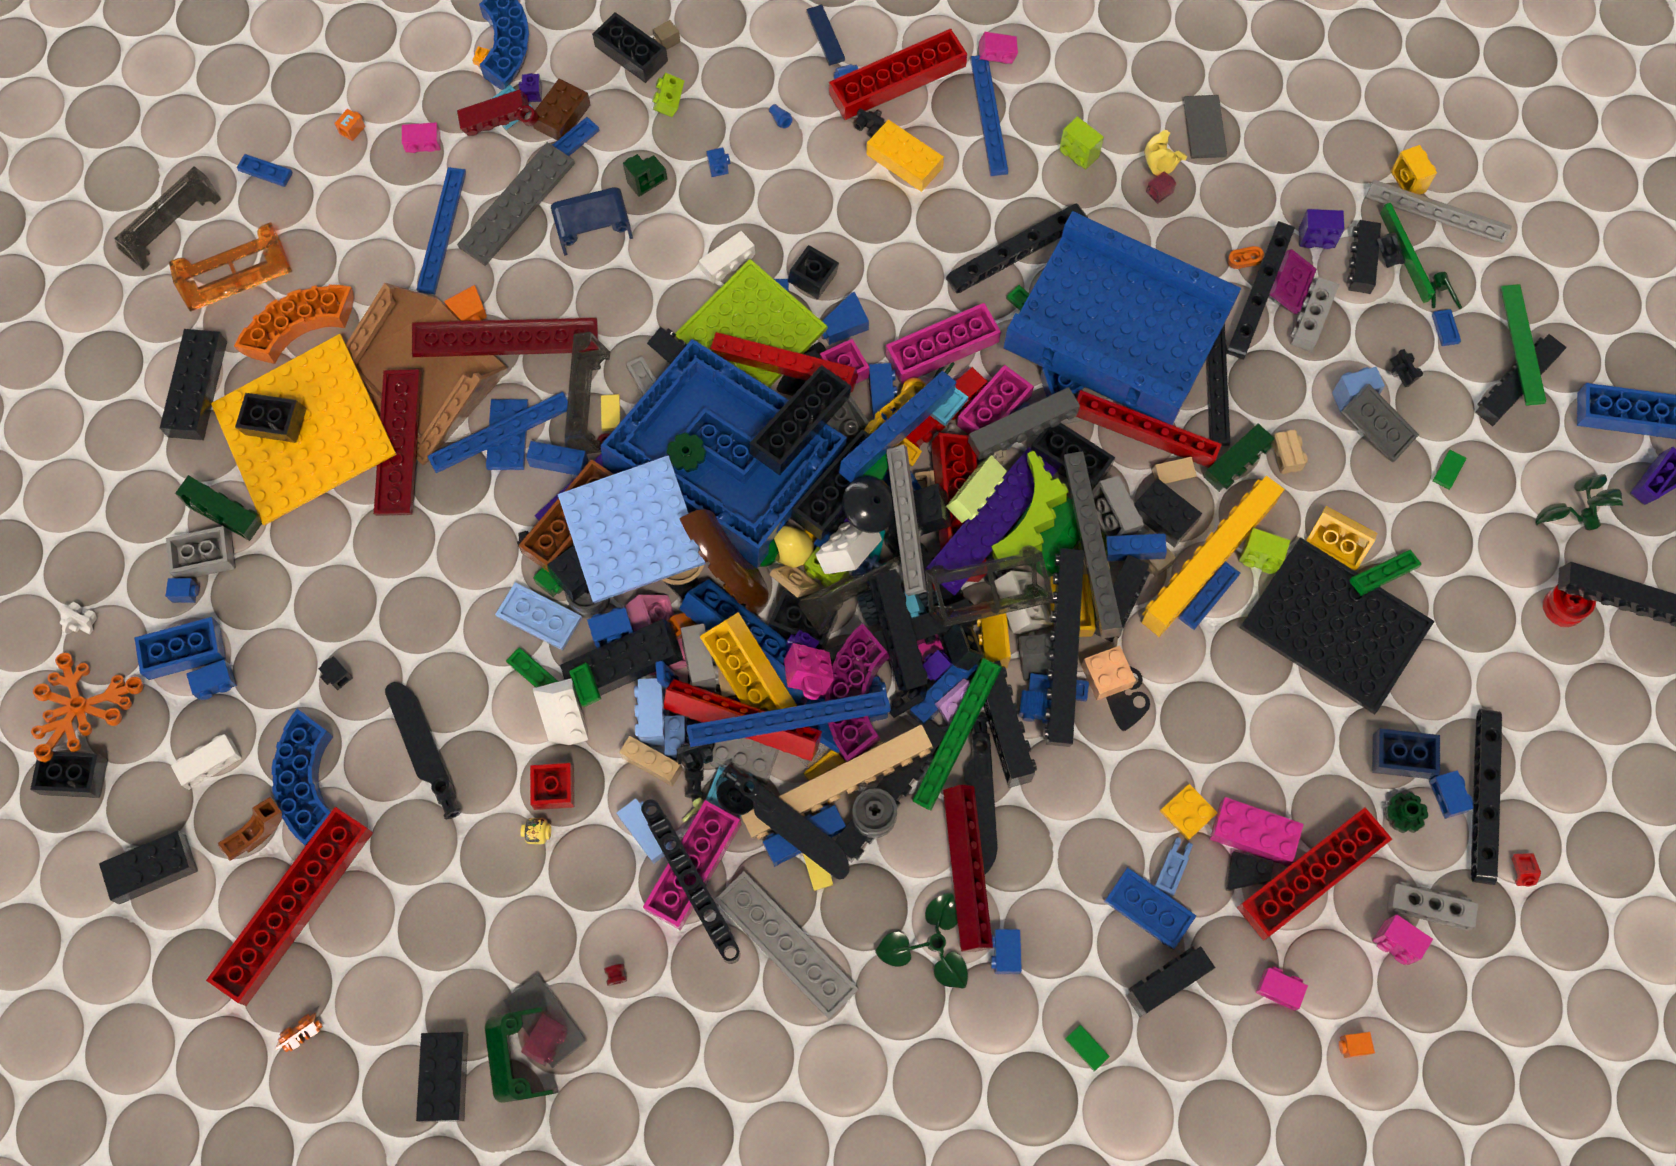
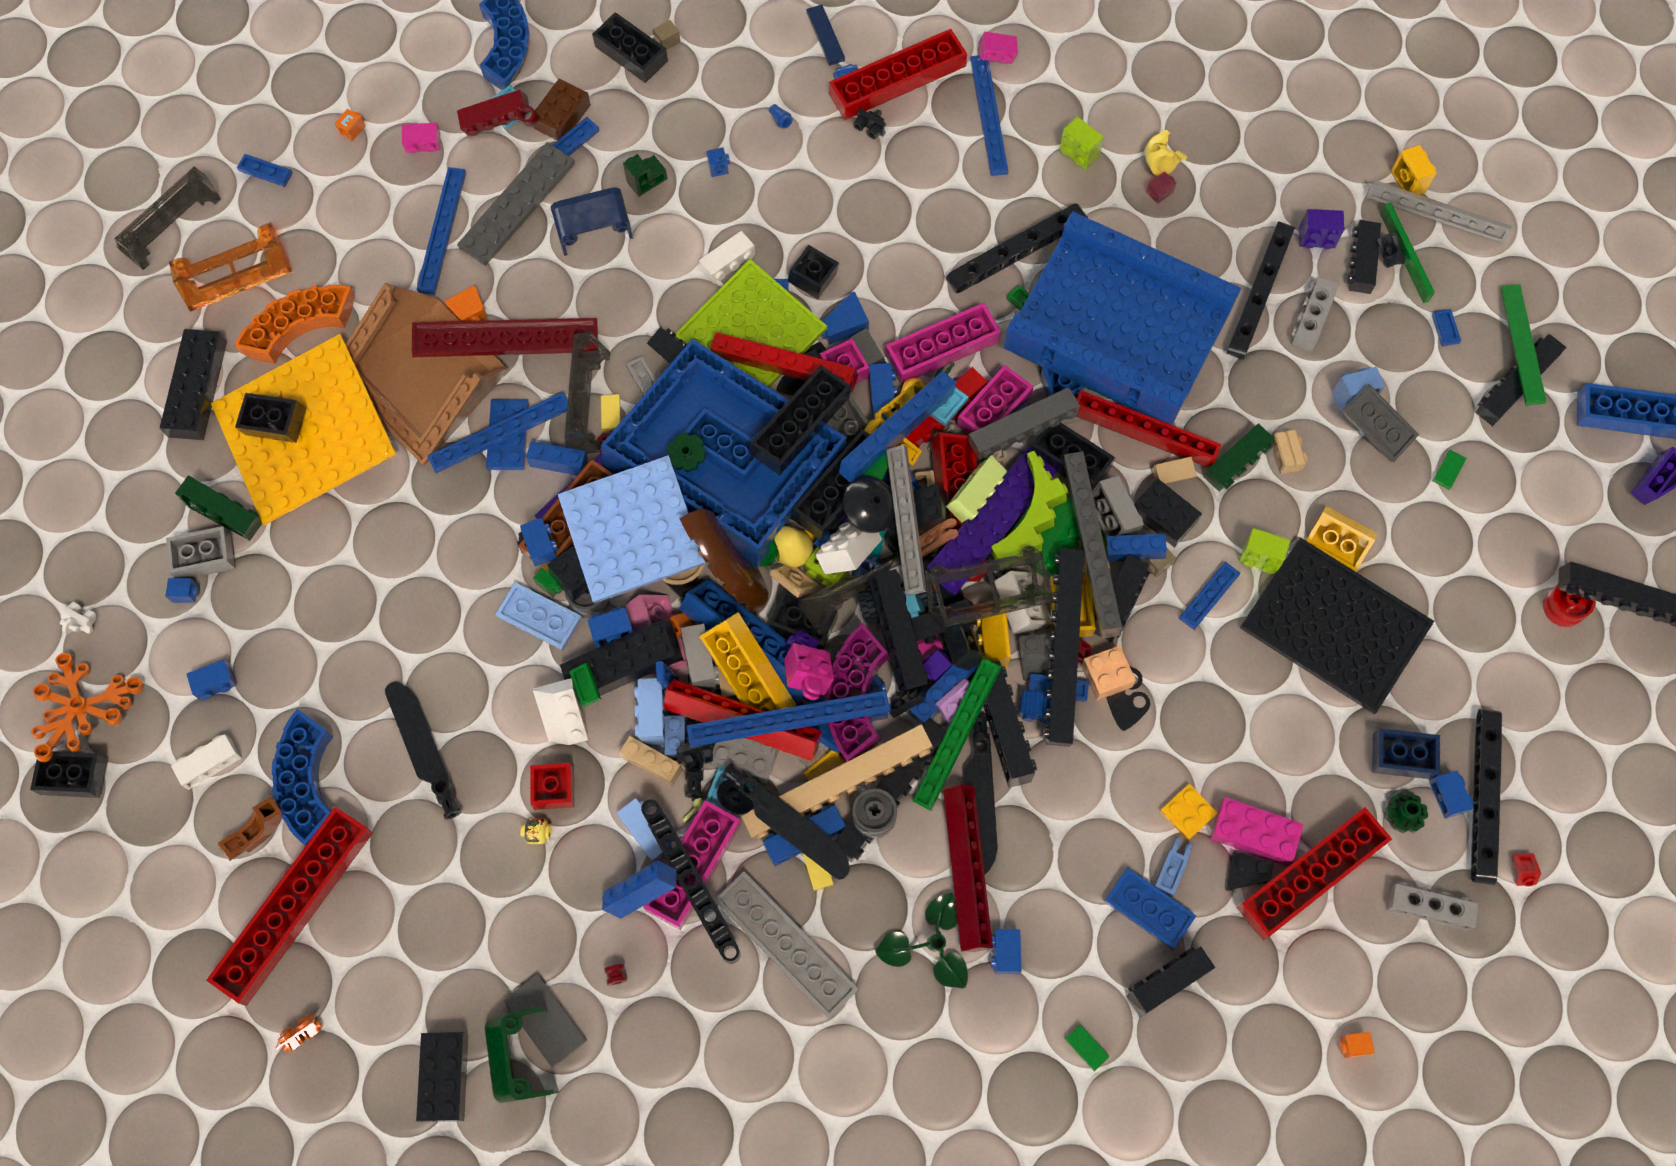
(148, 867): black brick -> none
(179, 648): blue brick -> none
(334, 673): black brick -> none
(400, 419): dark red plate -> none
(480, 55): light orange tile -> none
(530, 669): green tile -> none
(532, 87): dark purple brick -> none
(538, 541): none -> blue brick
(544, 1040): clear pink brick -> none
(639, 889): none -> blue brick
(668, 94): lime brick -> none
(868, 347): none -> dark grey hinge
(905, 155): yellow brick -> none
(937, 537): none -> nougat hinge
(1085, 650): none -> dark red wheel
(1205, 126): dark grey tile -> none
(1211, 556): yellow brick -> none
(1218, 391): black tile -> none
(1244, 257): orange plate -> none
(1282, 988): dark pink brick -> none
(1293, 281): magenta plate -> none
(1385, 572): green tile -> none
(1402, 940): dark pink brick -> none
(1404, 368): black hips -> none
(1442, 283): dark green plant -> none
(1589, 515): dark green plant -> none

